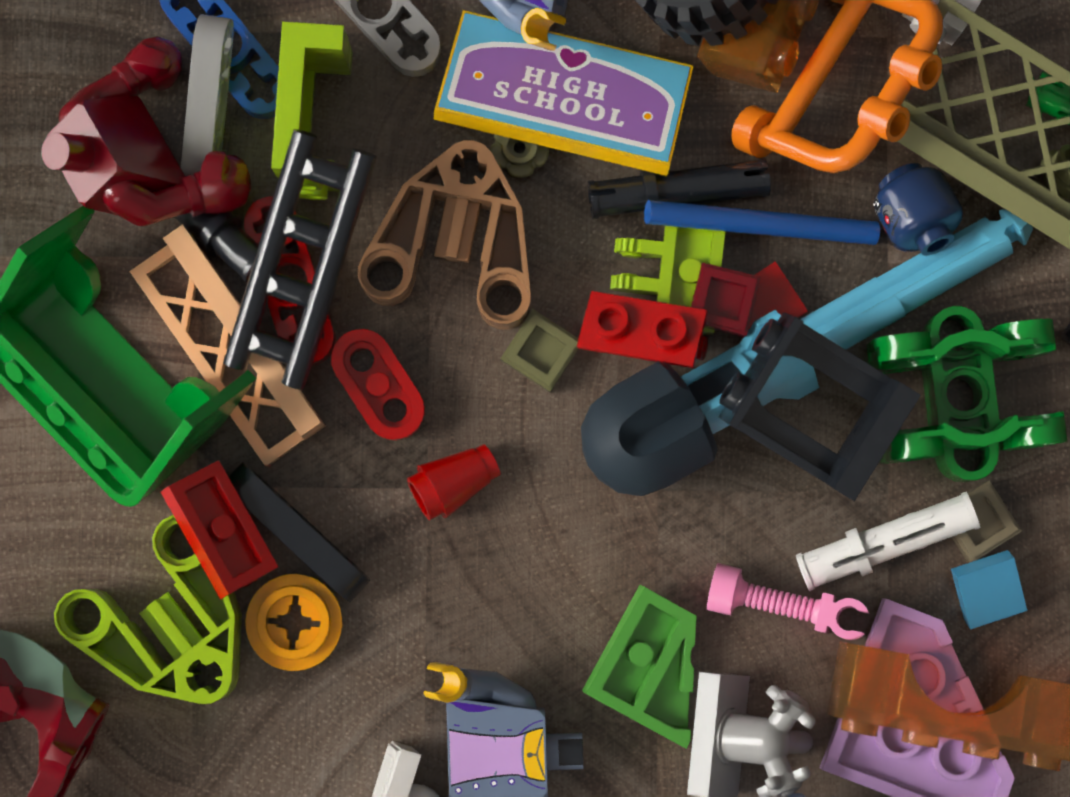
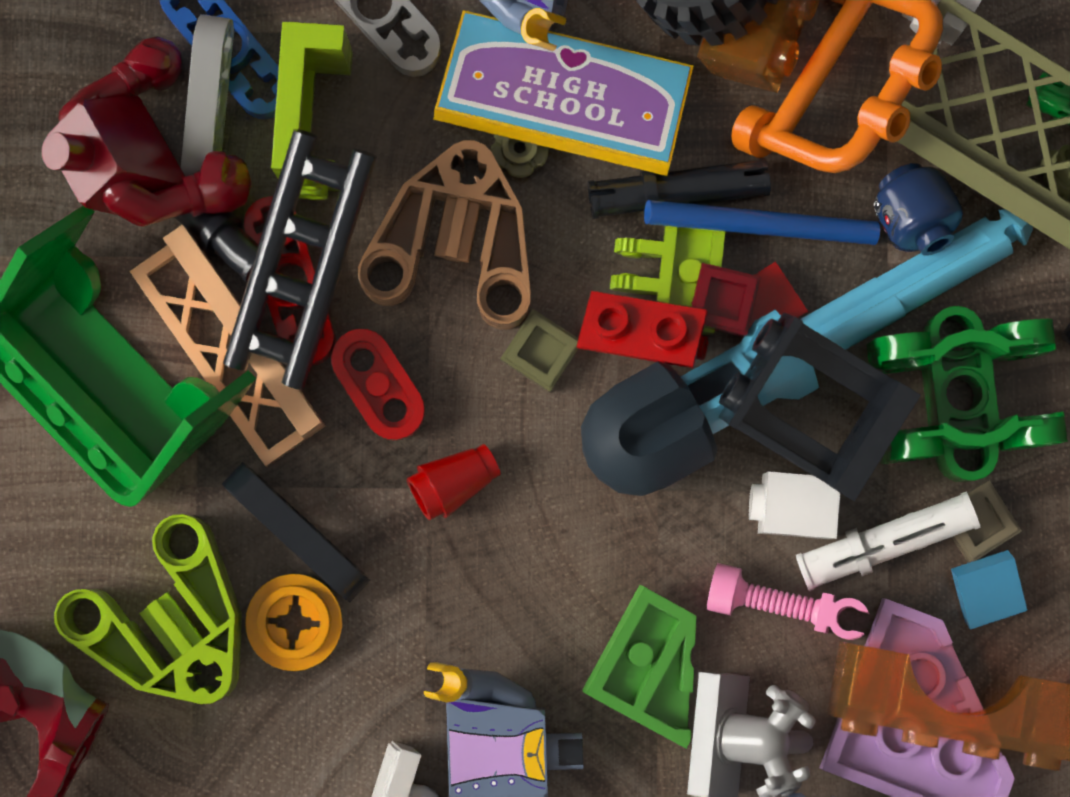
(219, 529): red panel -> none
(794, 506): none -> white brick

